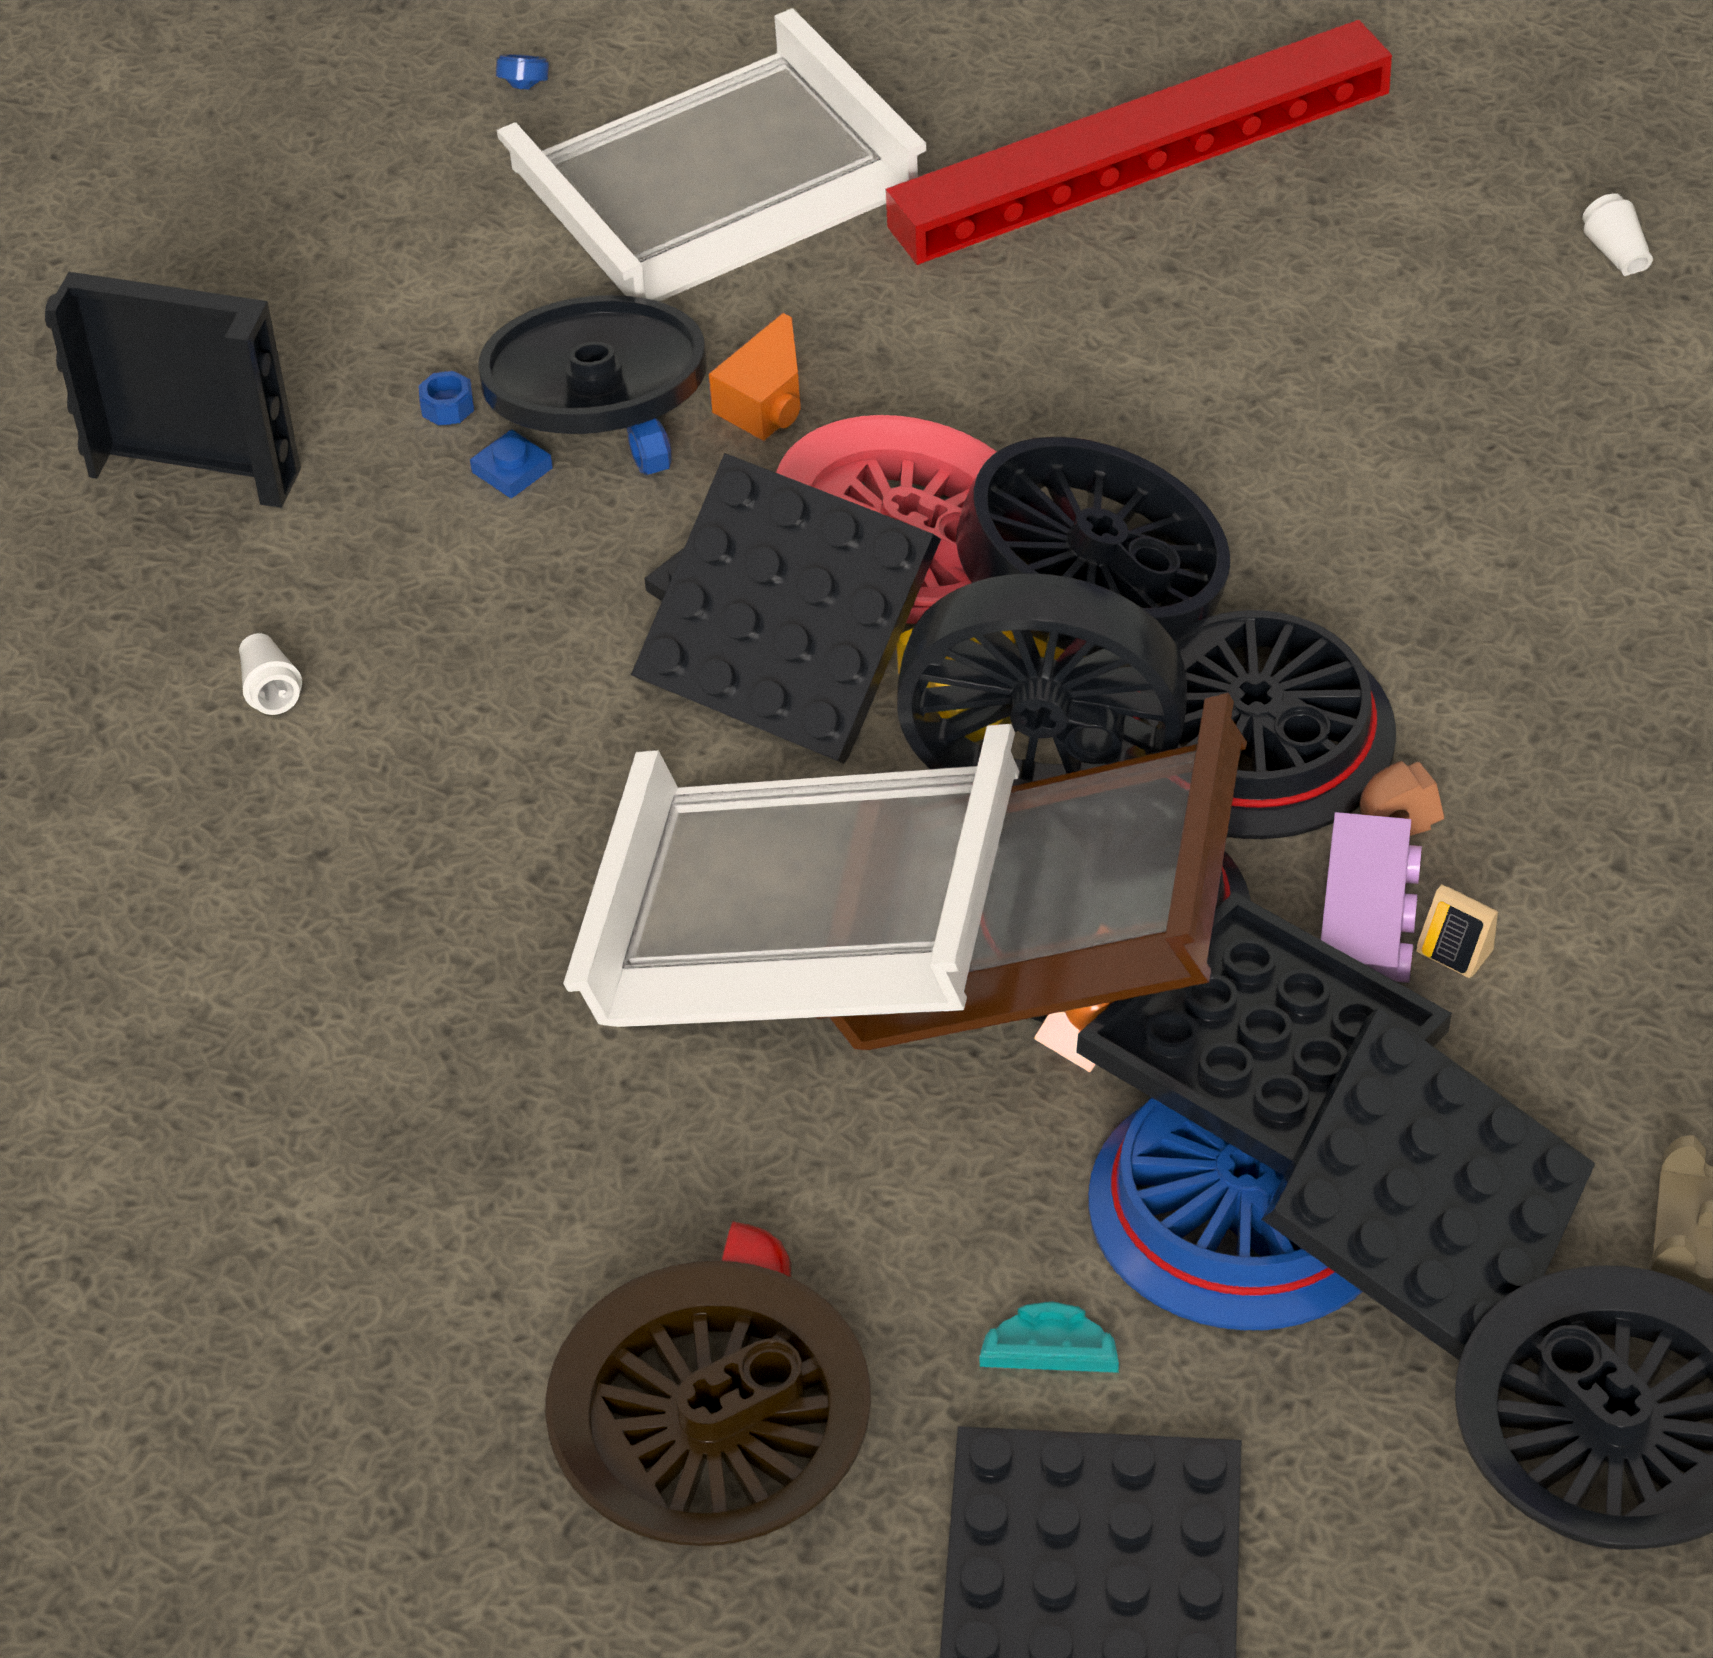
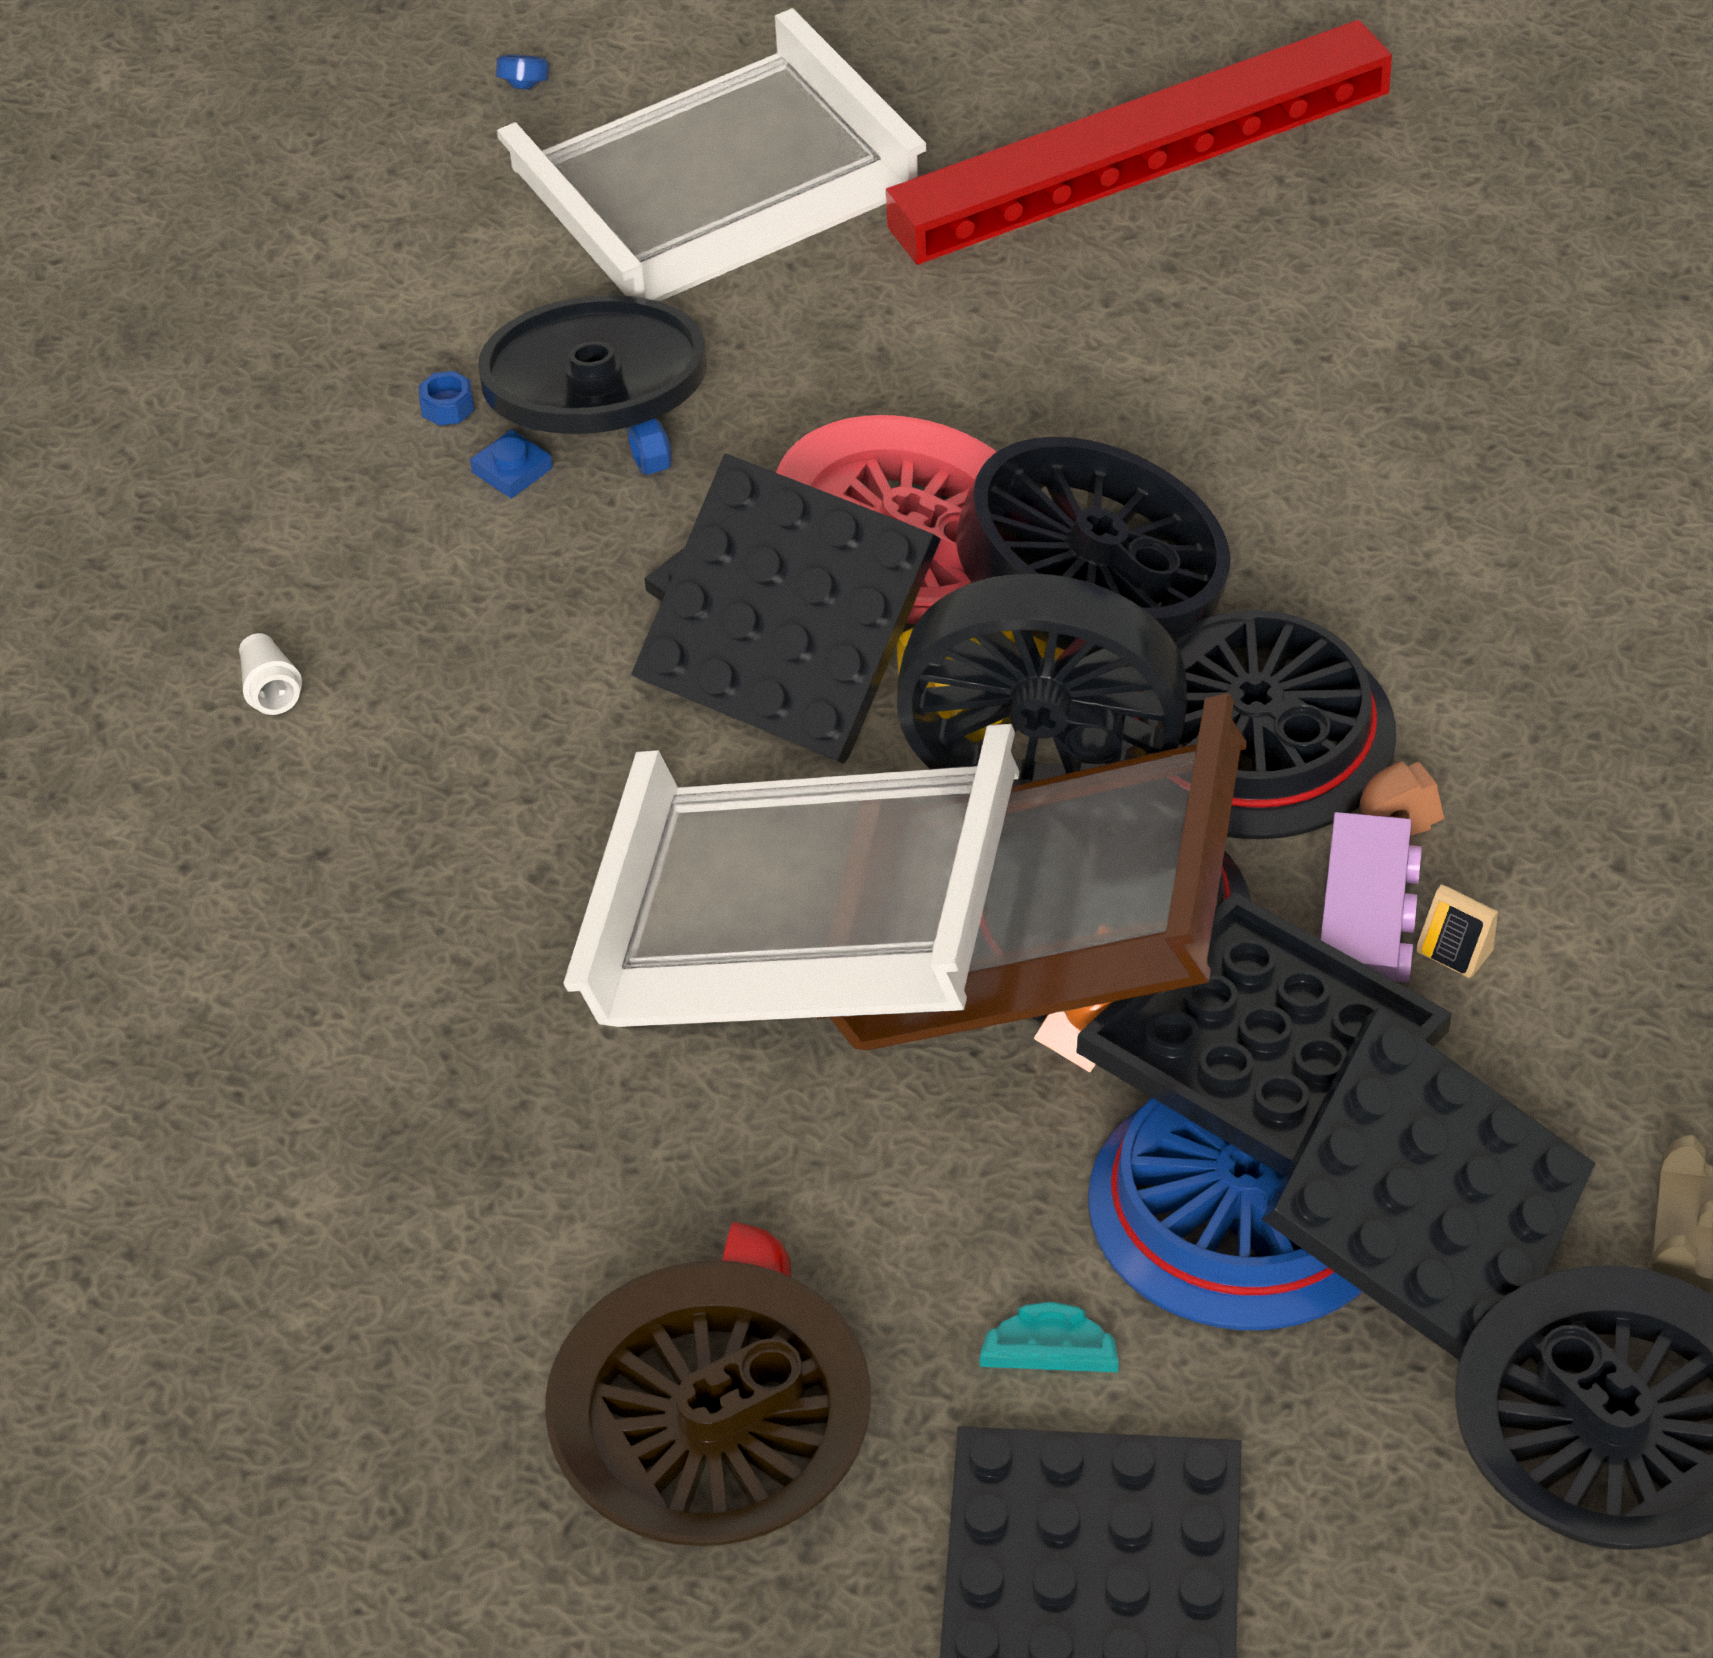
(174, 379): black panel -> none
(759, 382): orange slope -> none
(1617, 233): white cone -> none

